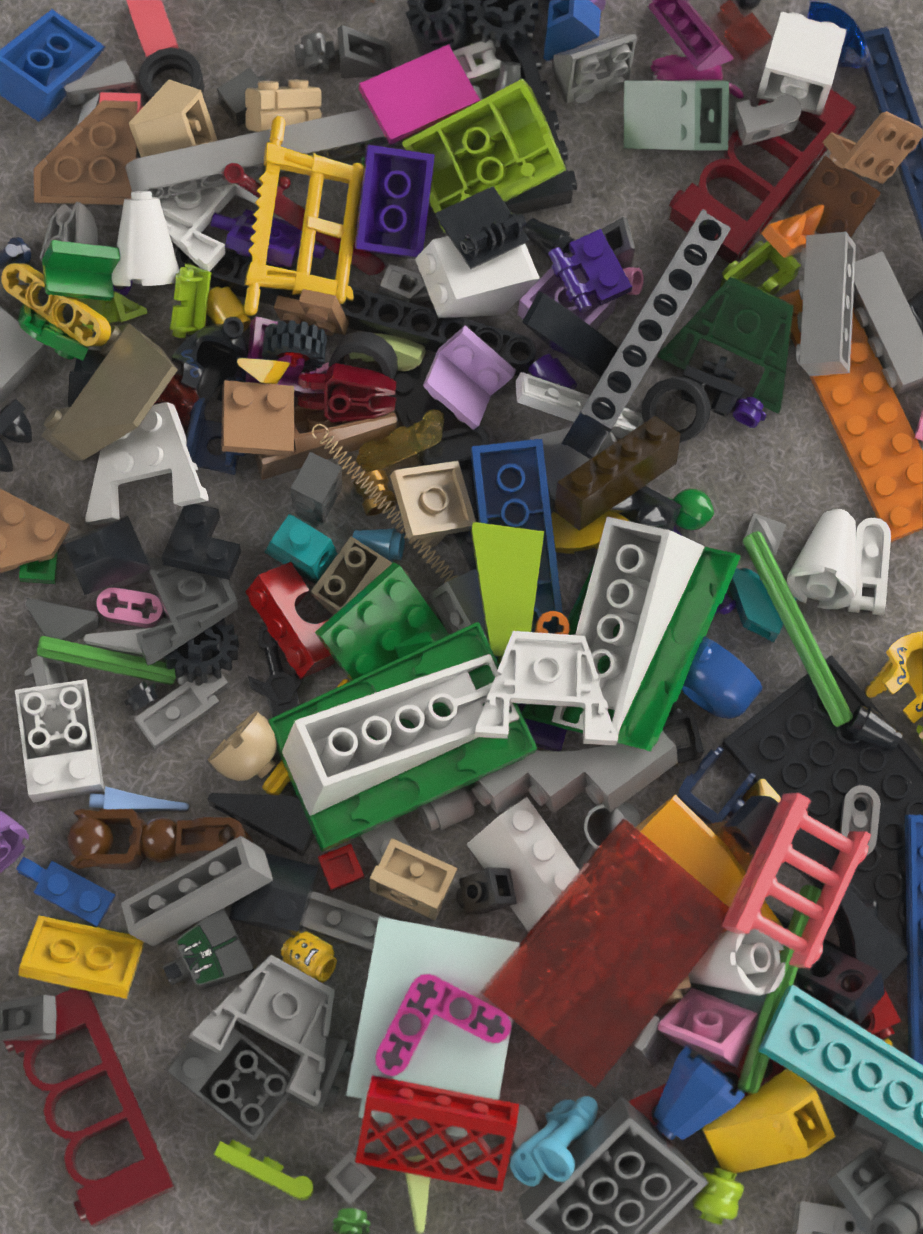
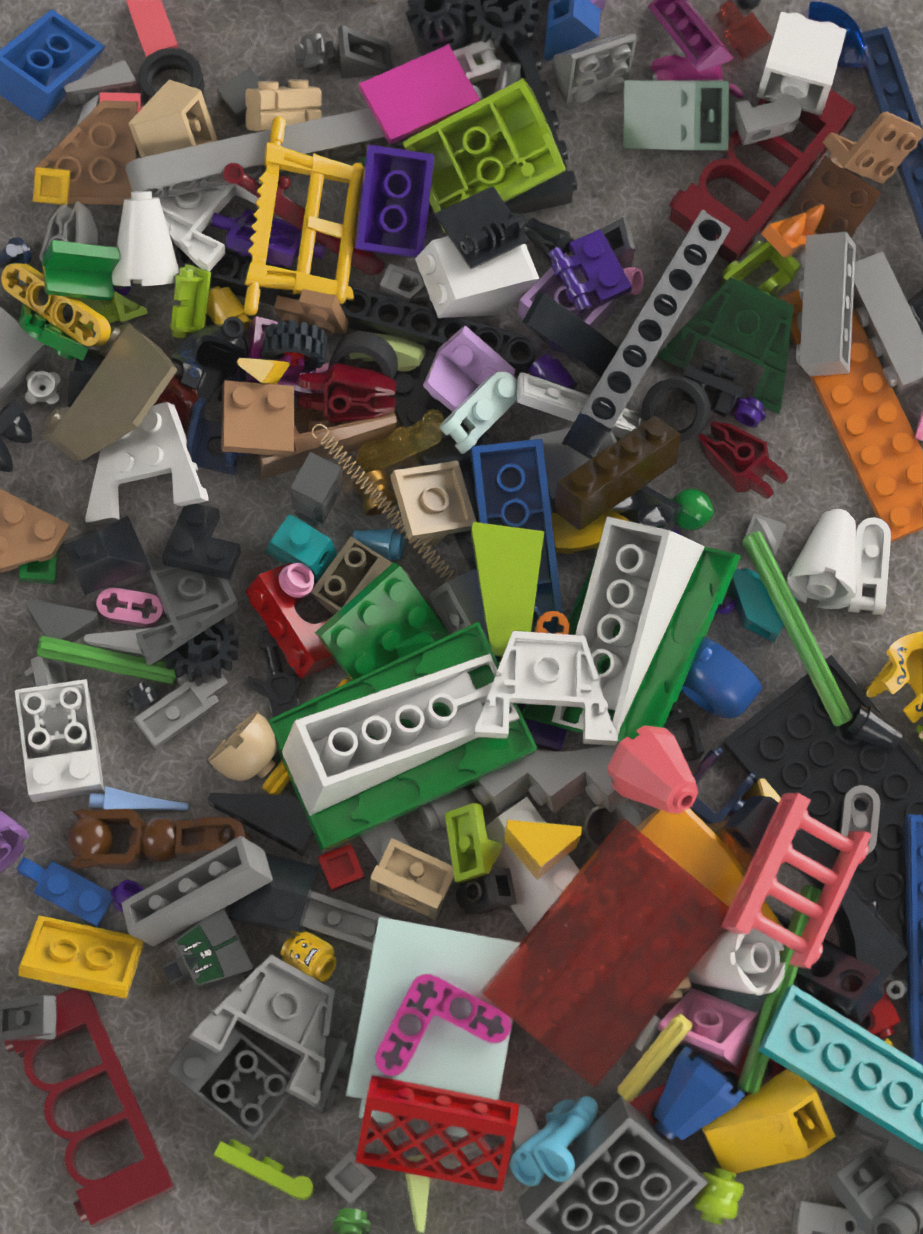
(40, 378): none -> white plate
(51, 185): none -> yellow tile
(124, 891): none -> dark purple plate
(296, 580): none -> bright pink plate
(468, 842): none -> lime slope
(481, 410): none -> light aqua plate
(540, 844): none -> yellow slope
(653, 771): none -> coral cone
(654, 1057): none -> light yellow axle
(741, 459): none -> dark red hinge
(895, 986): none -> light grey arm

